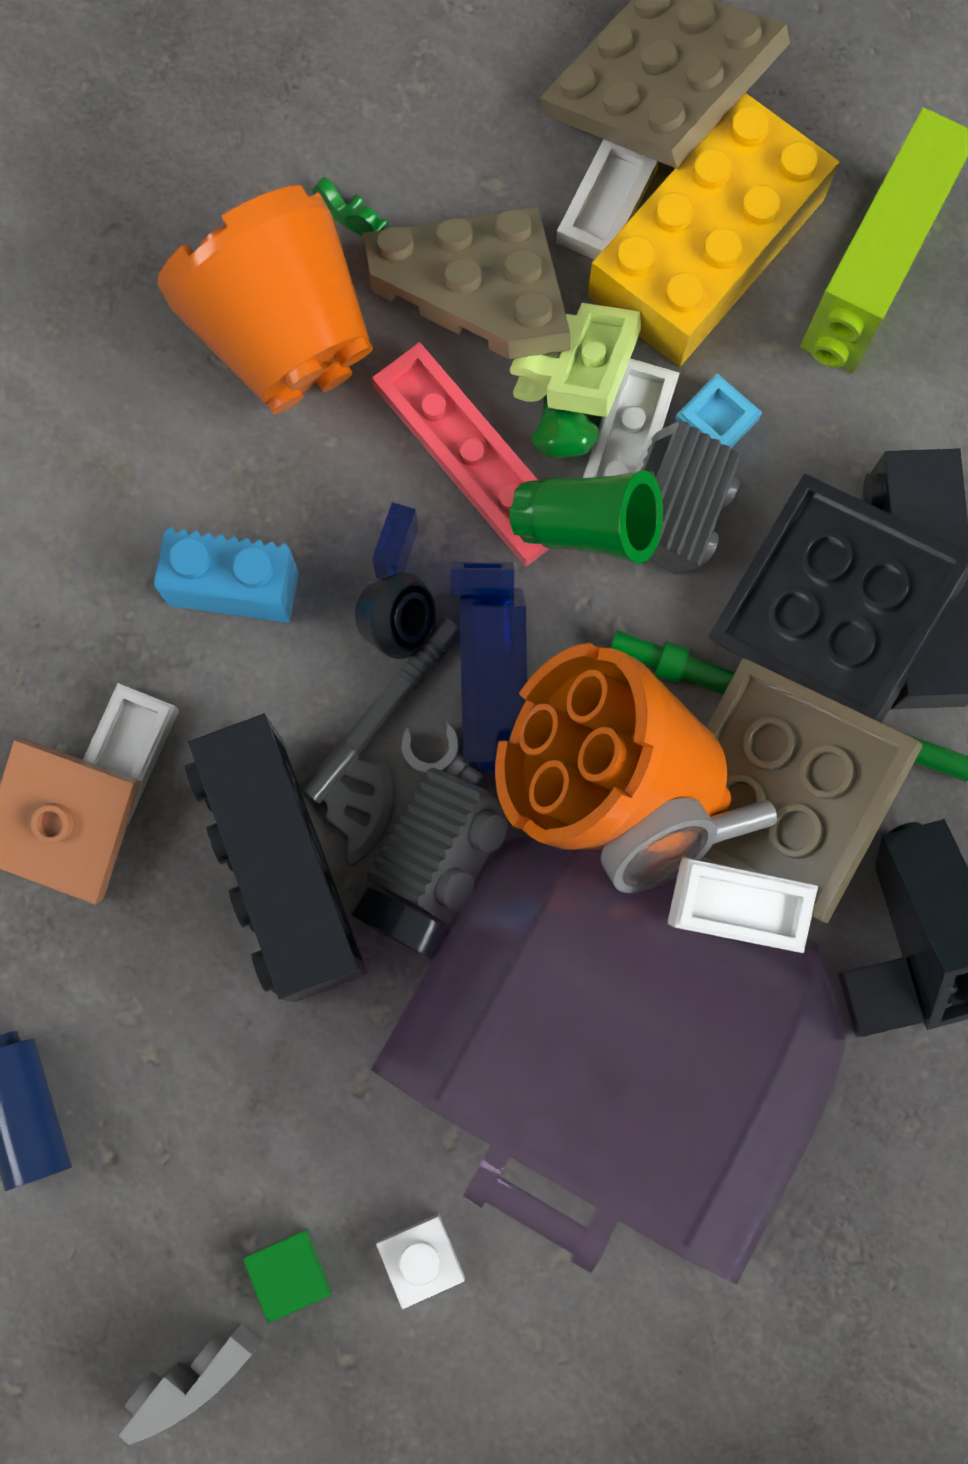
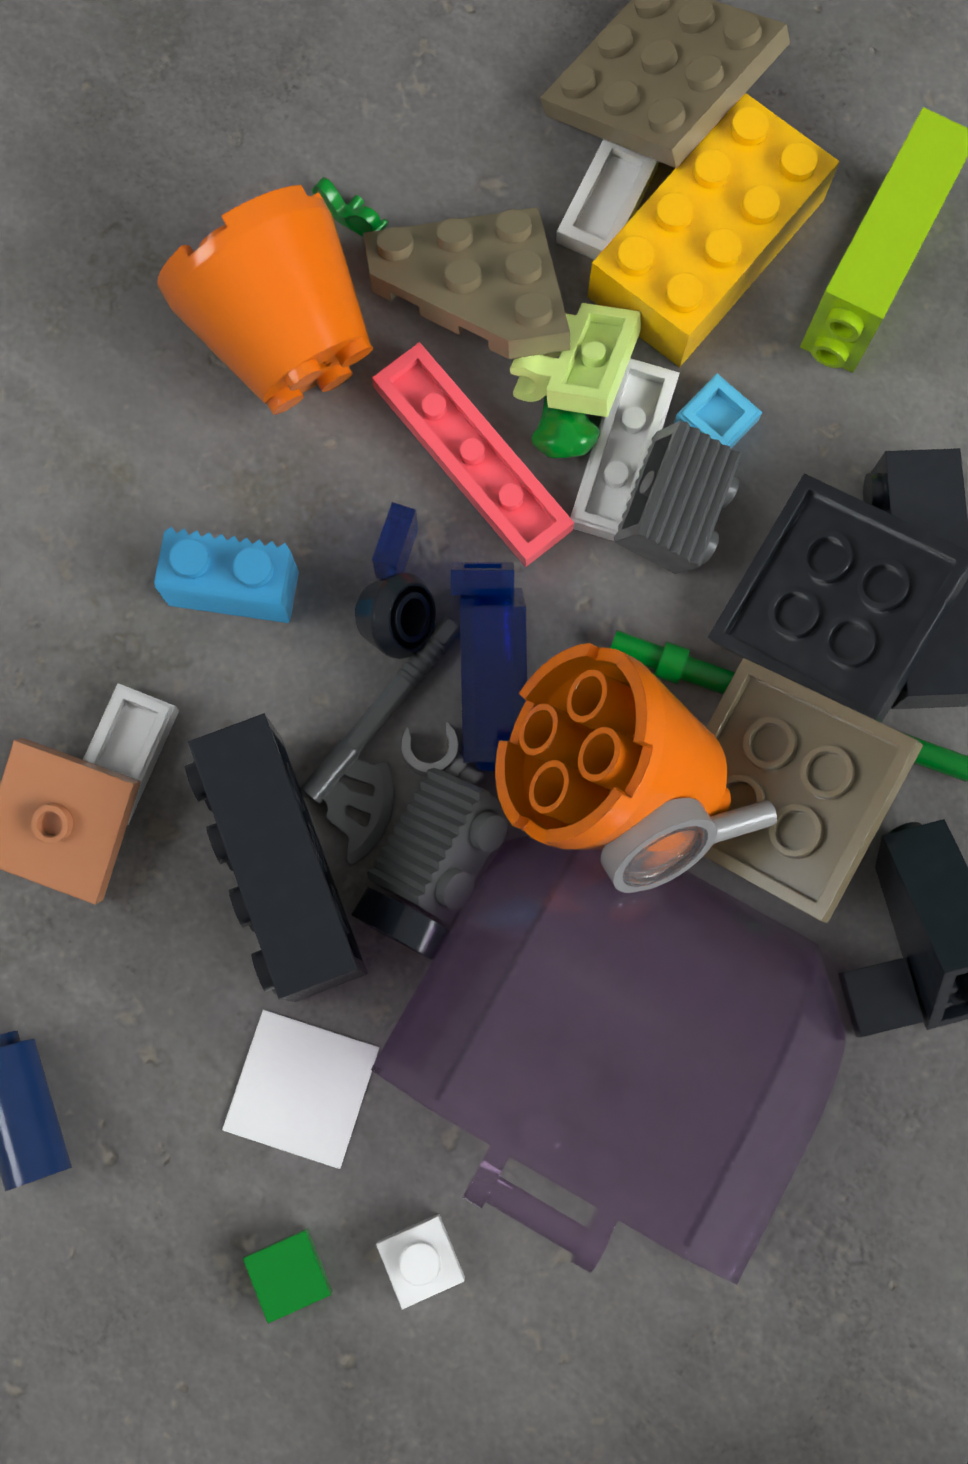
(168, 1400): light grey slope -> none
(301, 1089): none -> white sticker
(591, 514): green plant -> none
(742, 905): white tile -> none

